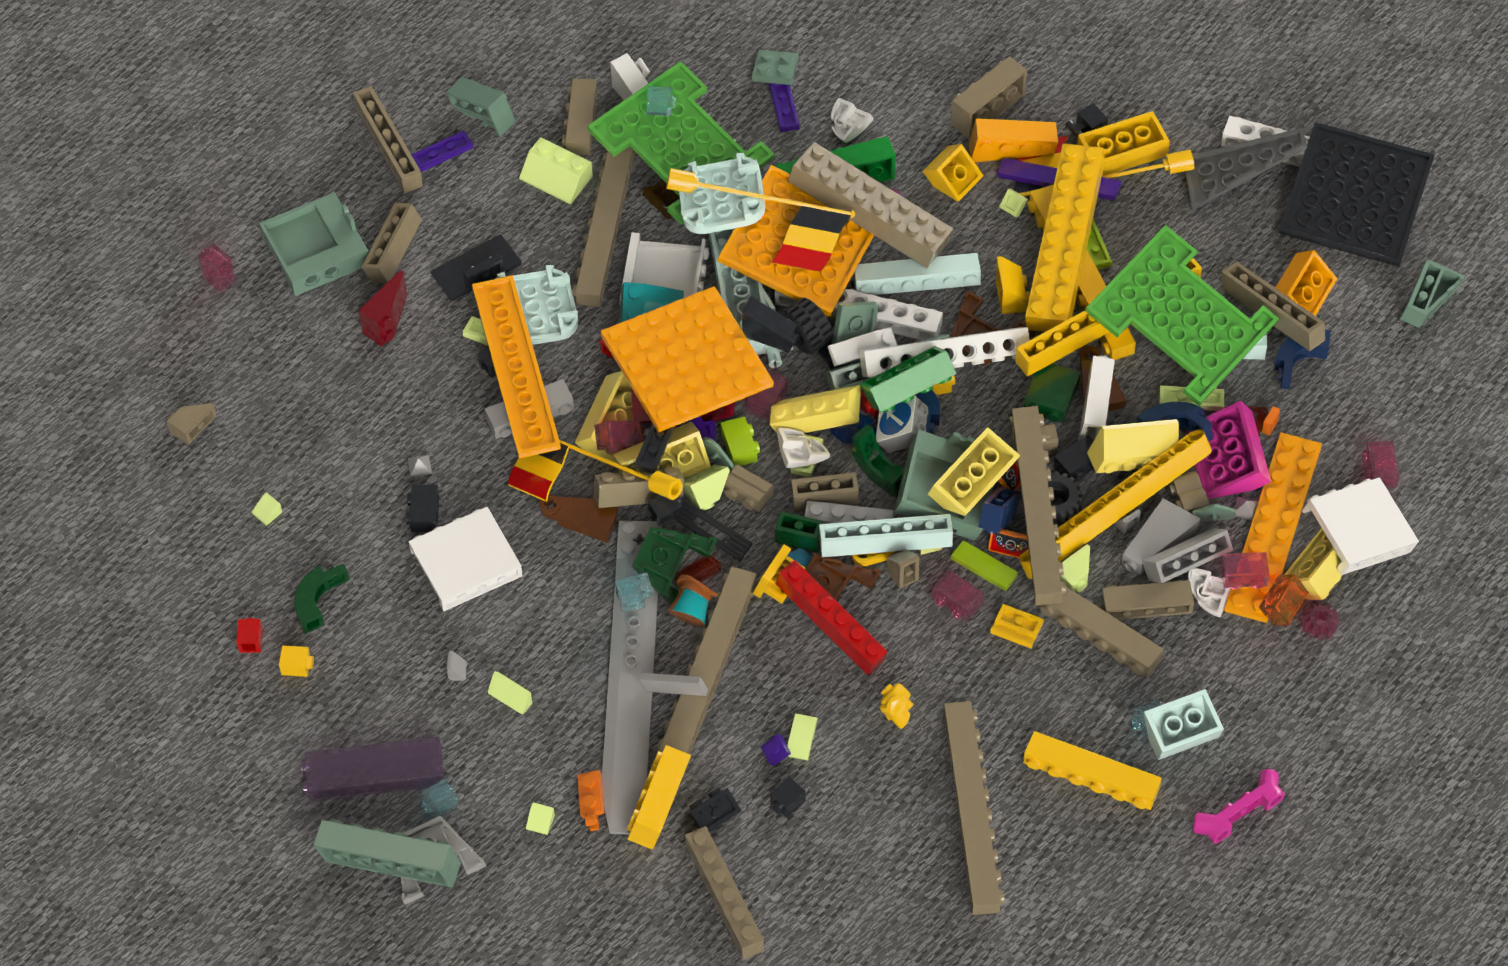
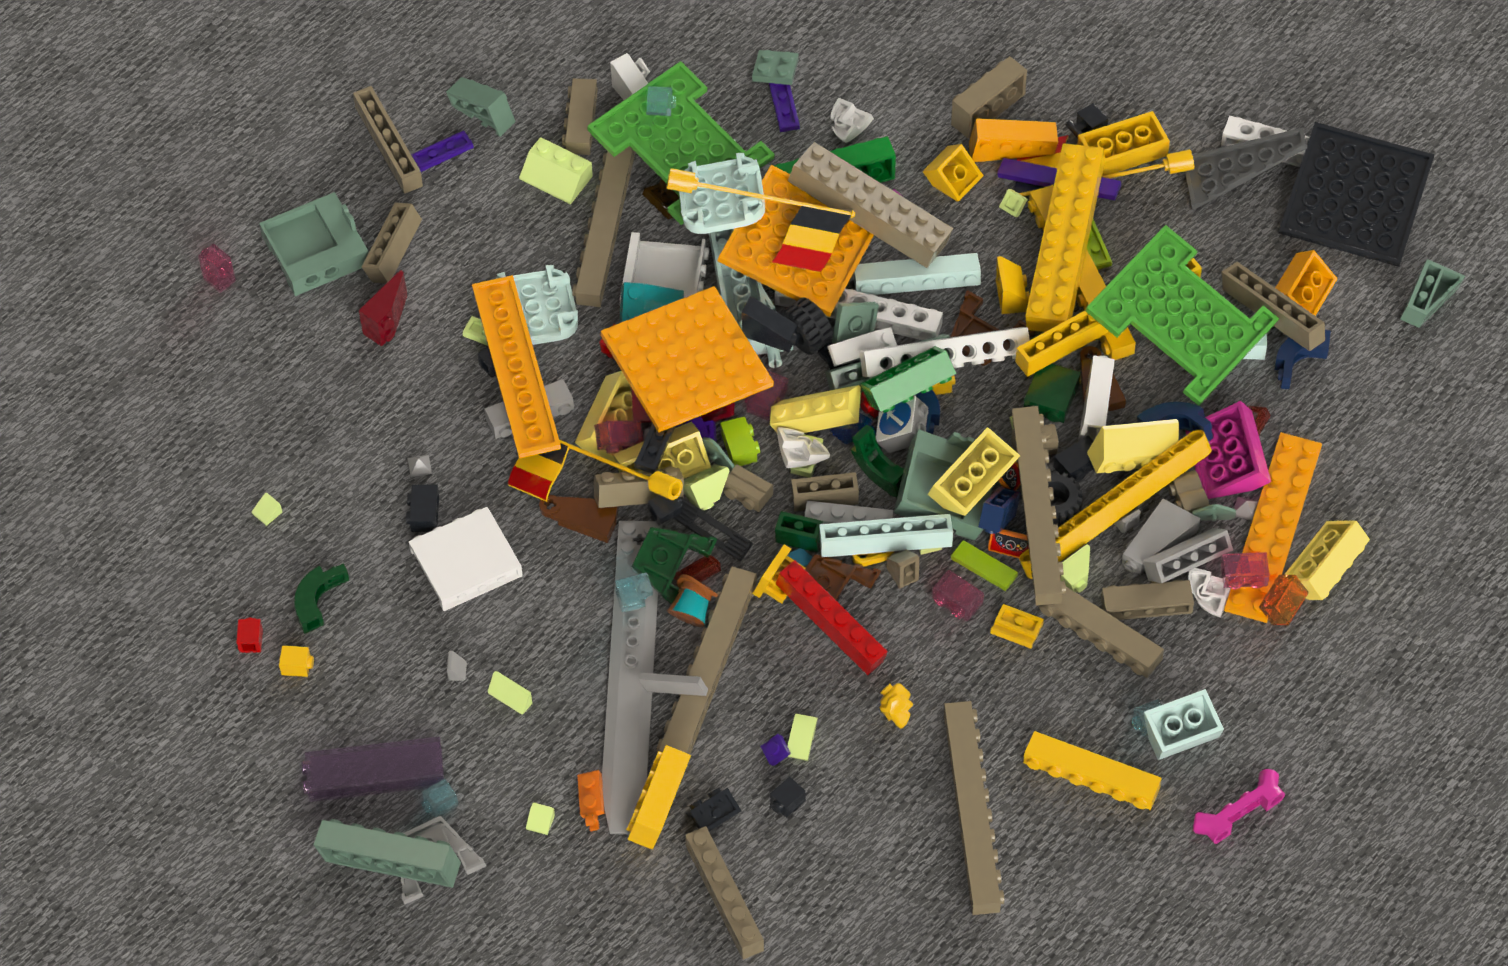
(191, 421): dark tan slope -> none
(475, 266): black bracket -> none
(1213, 402): yellowish green plate -> none
(1271, 421): orange tile -> none
(1320, 621): clear pink gear -> none
(1362, 524): white panel -> none
(1381, 462): clear pink brick -> none

